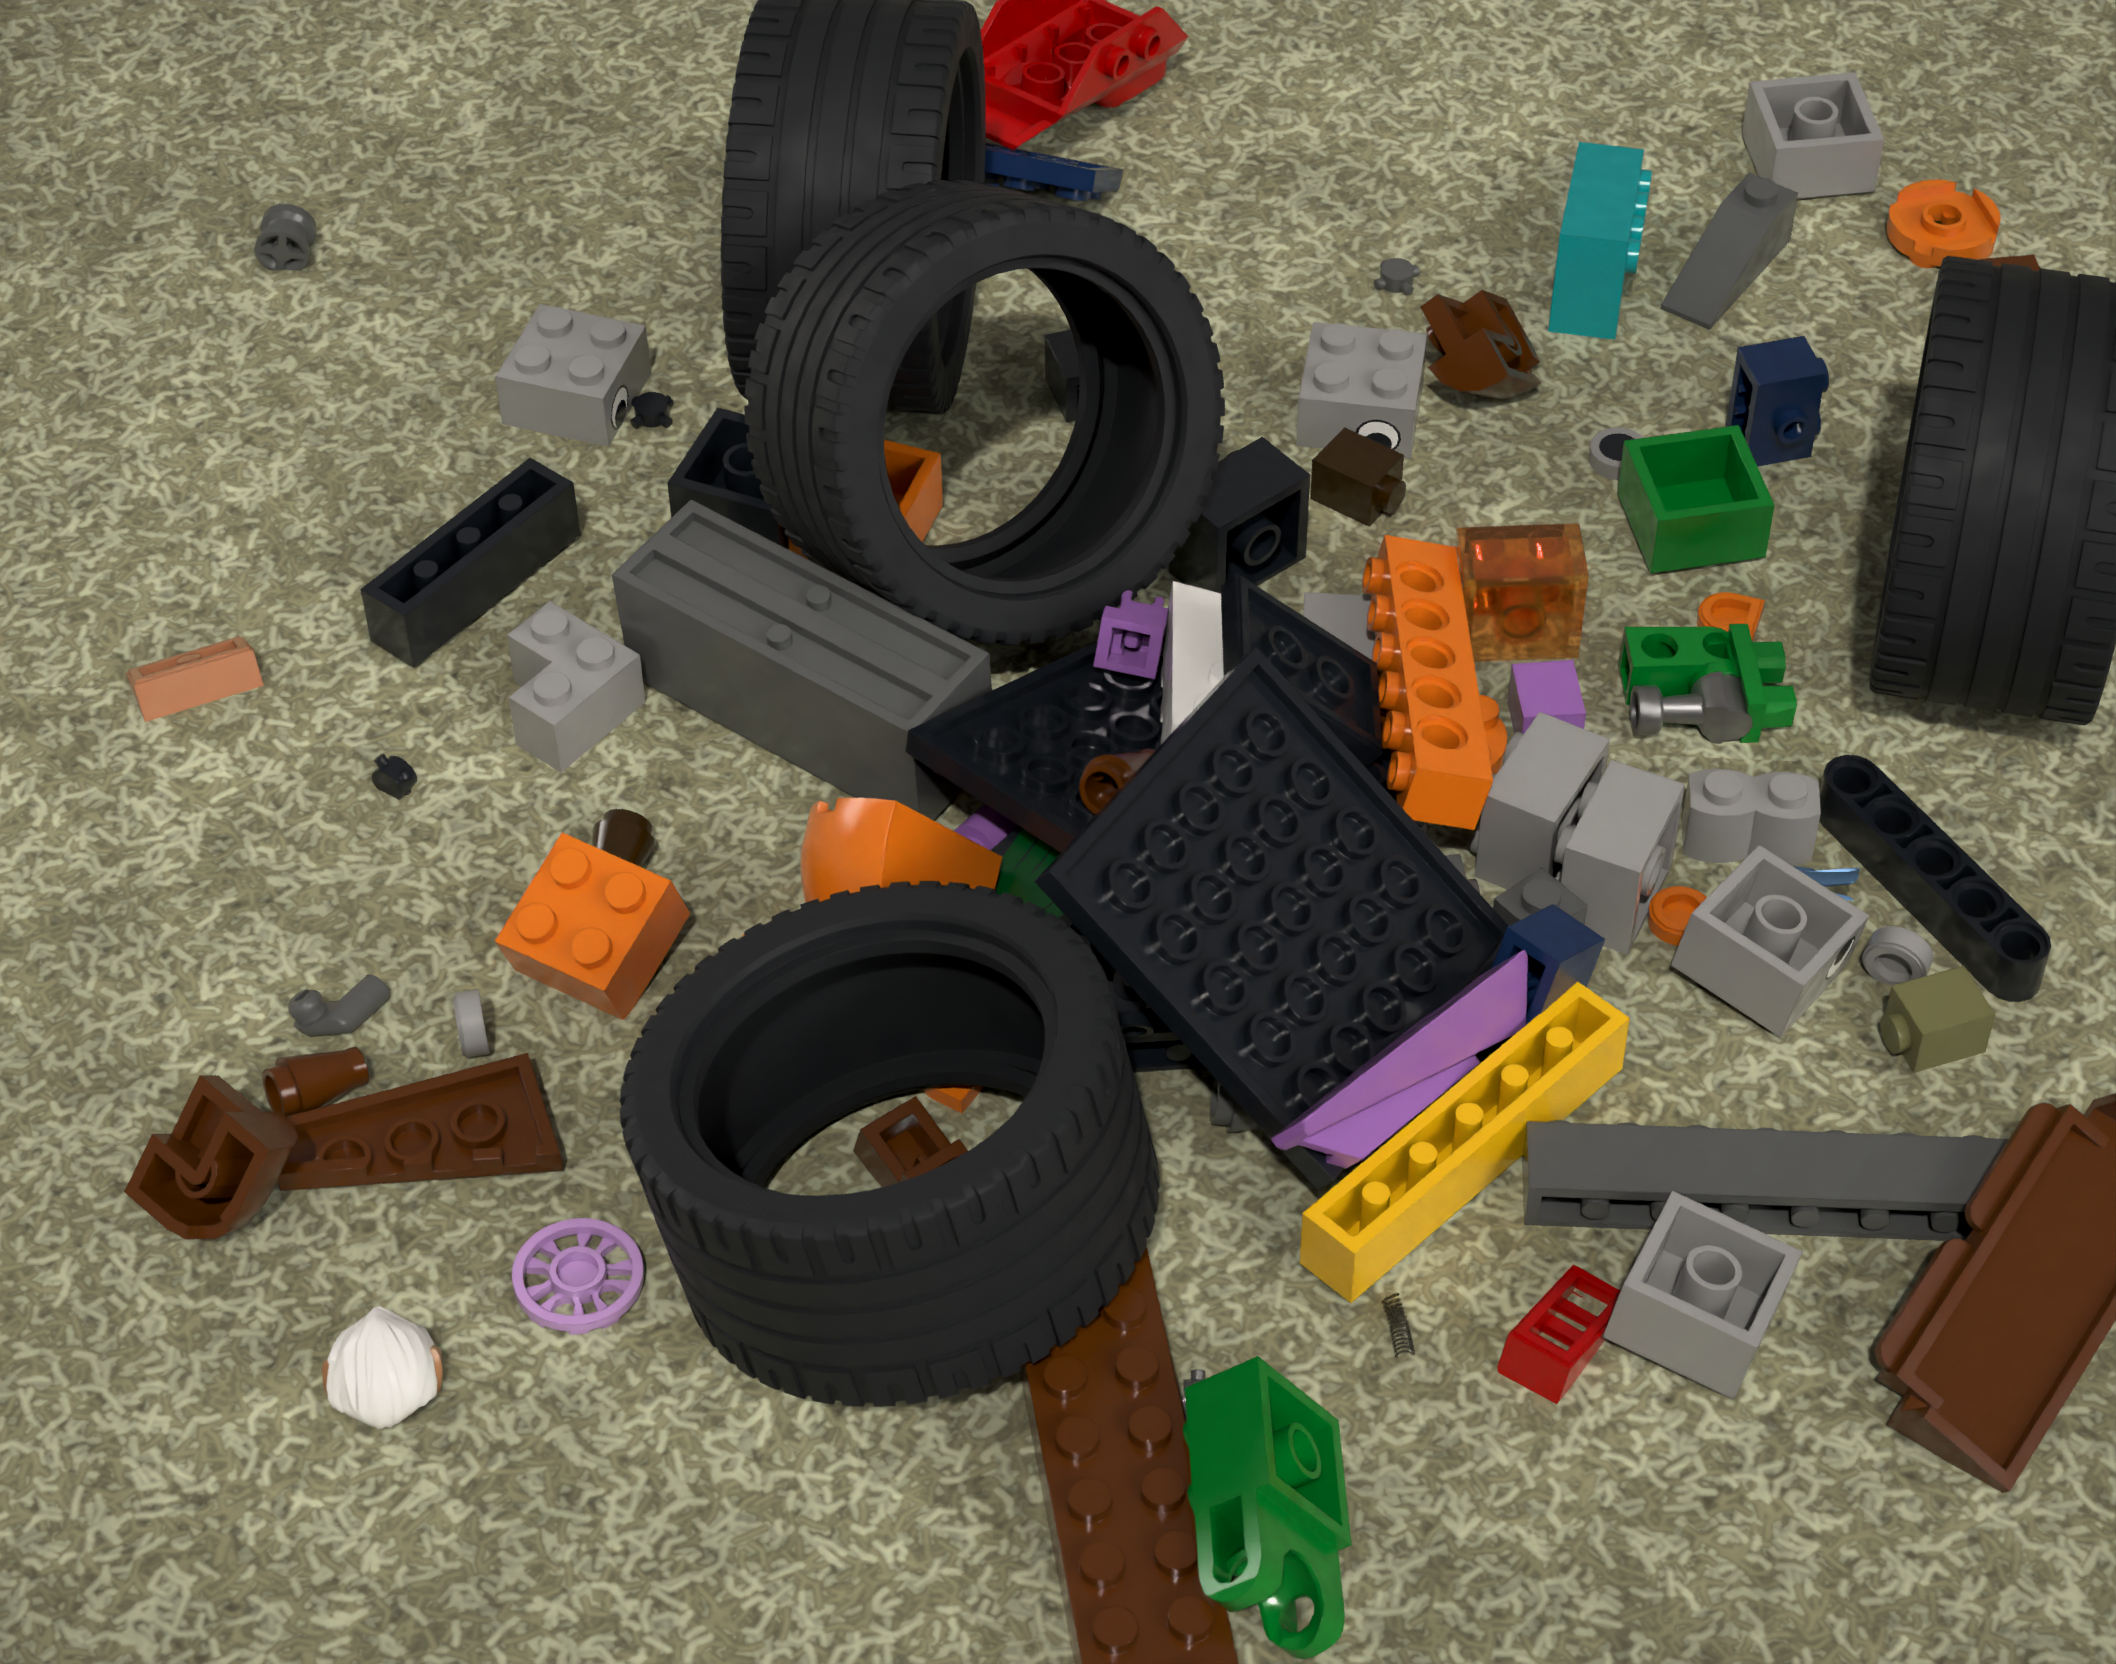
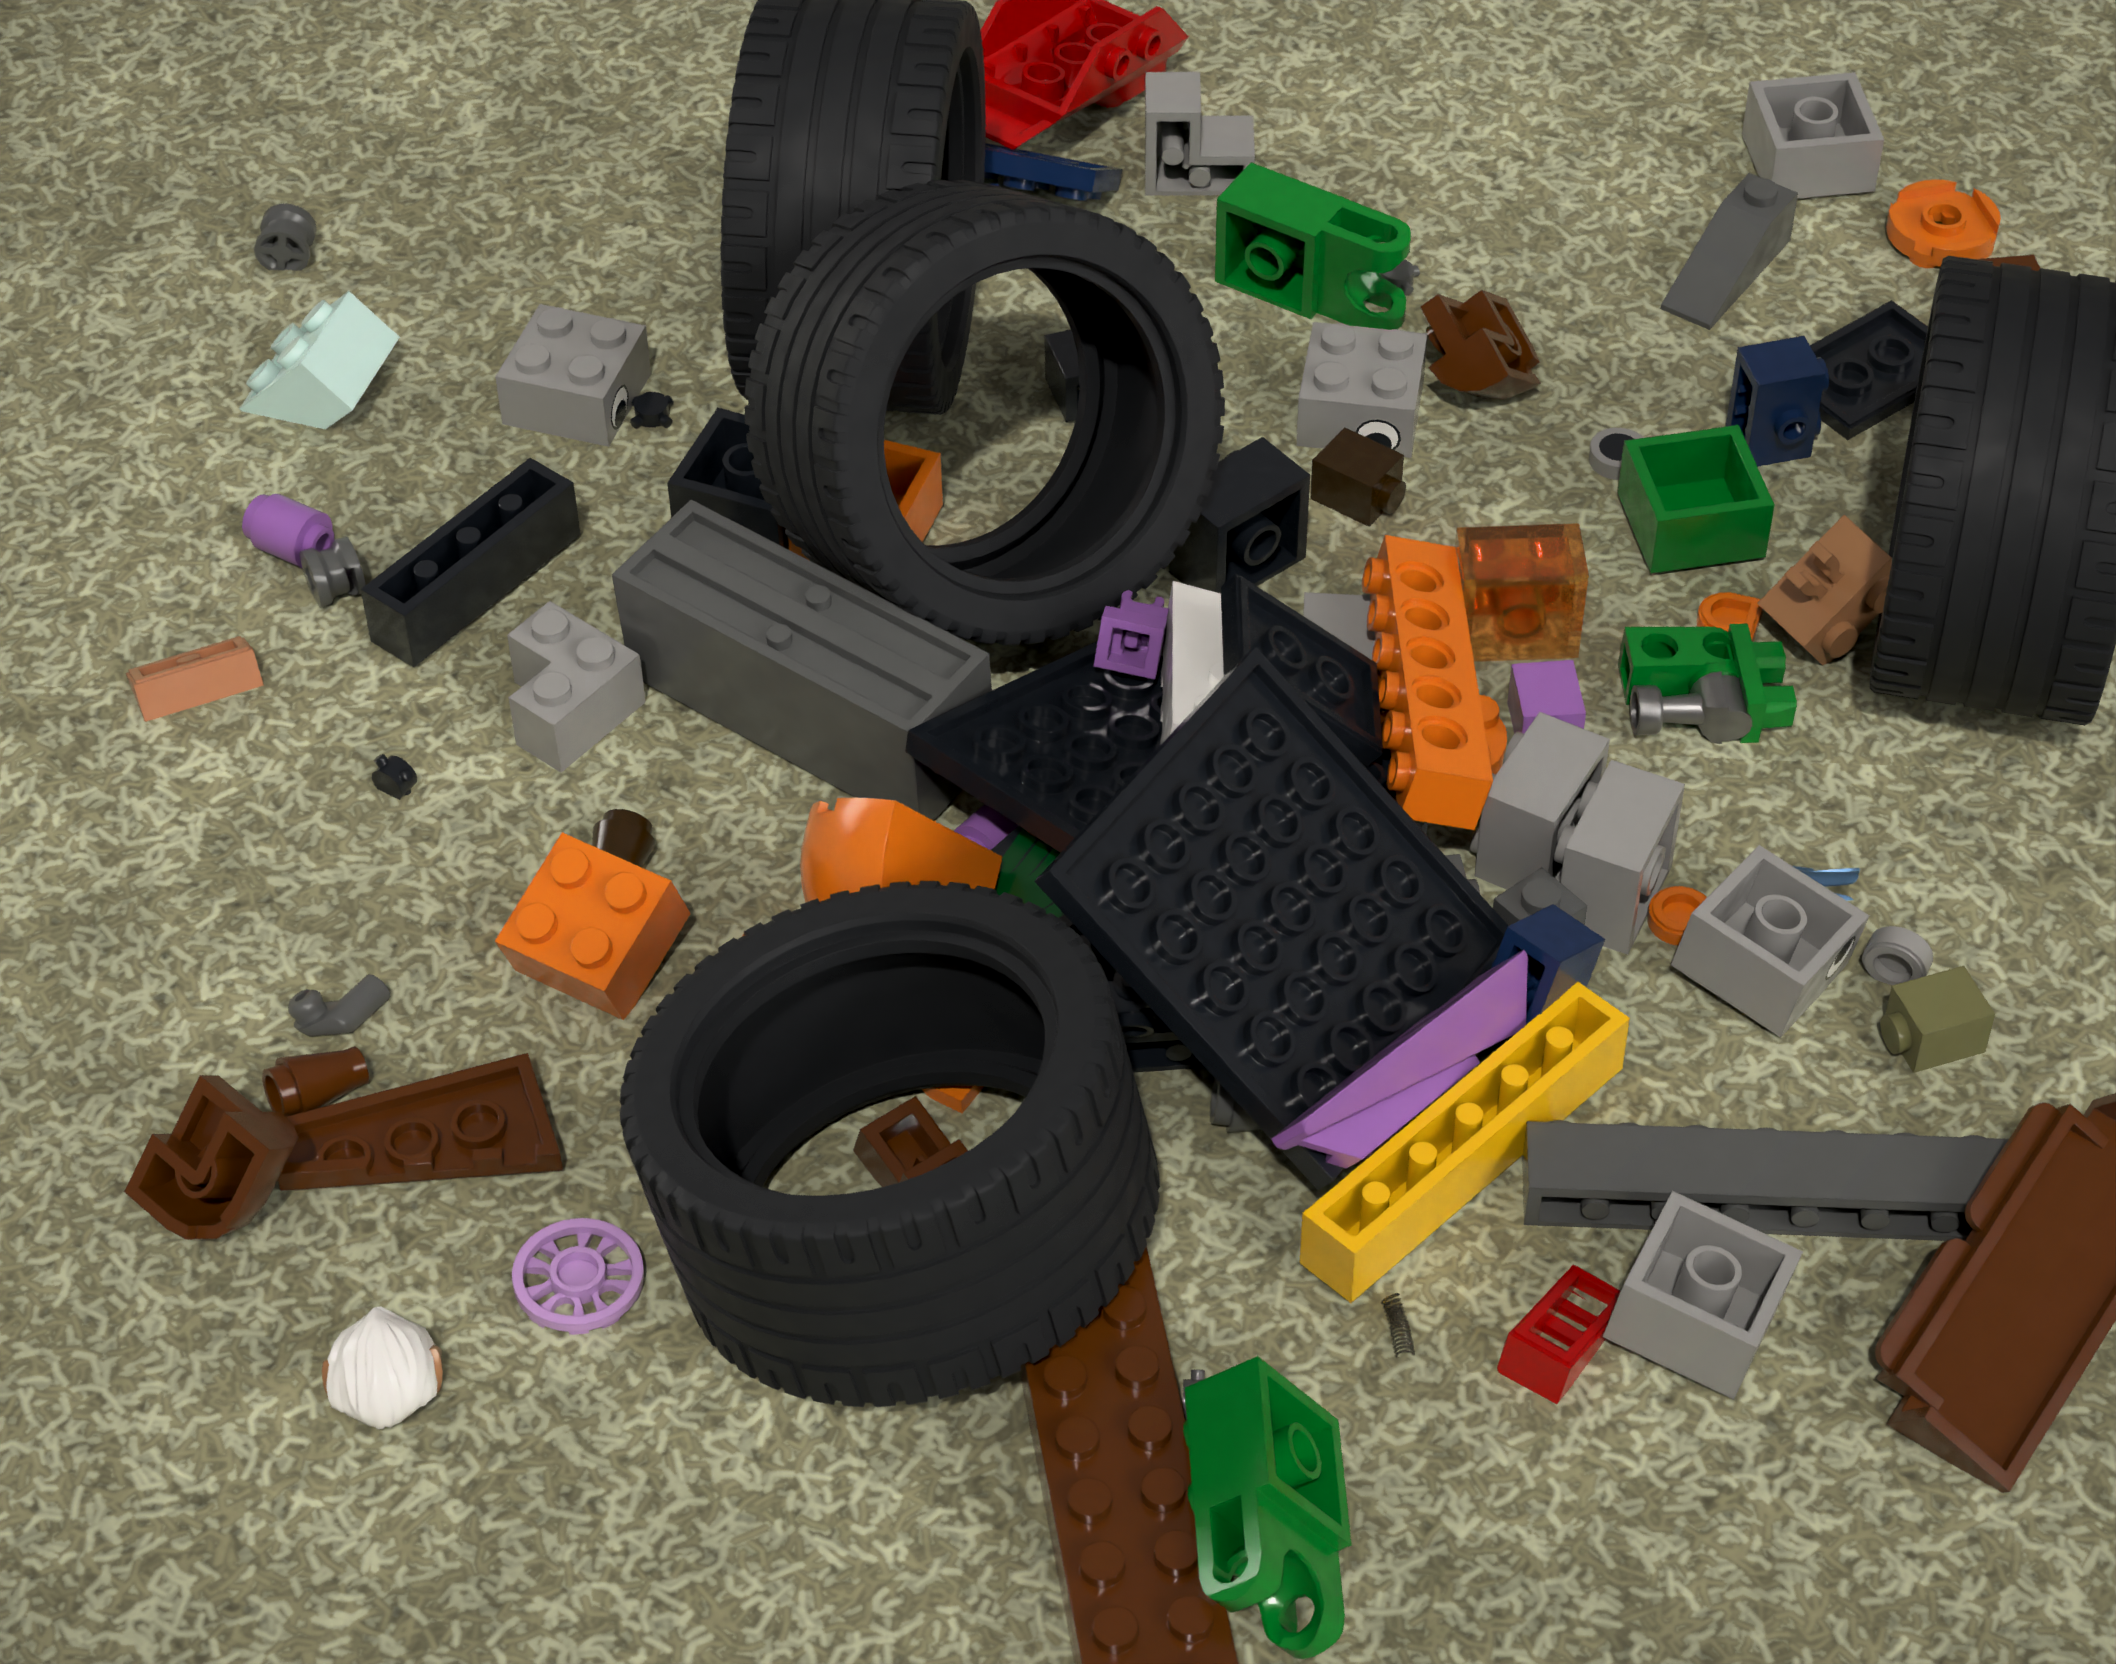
(286, 527): none -> medium lavender brick
(321, 365): none -> light aqua slope
(332, 571): none -> dark grey wheel
(471, 1023): light grey tile -> none
(1107, 775): reddish brown cone -> none
(1186, 149): none -> light grey brick
(1309, 249): none -> green brick
(1599, 239): teal wedge -> none
(1734, 813): light grey brick -> none
(1831, 591): none -> medium nougat brick
(1871, 368): none -> black tile
(1933, 878): black beam -> none

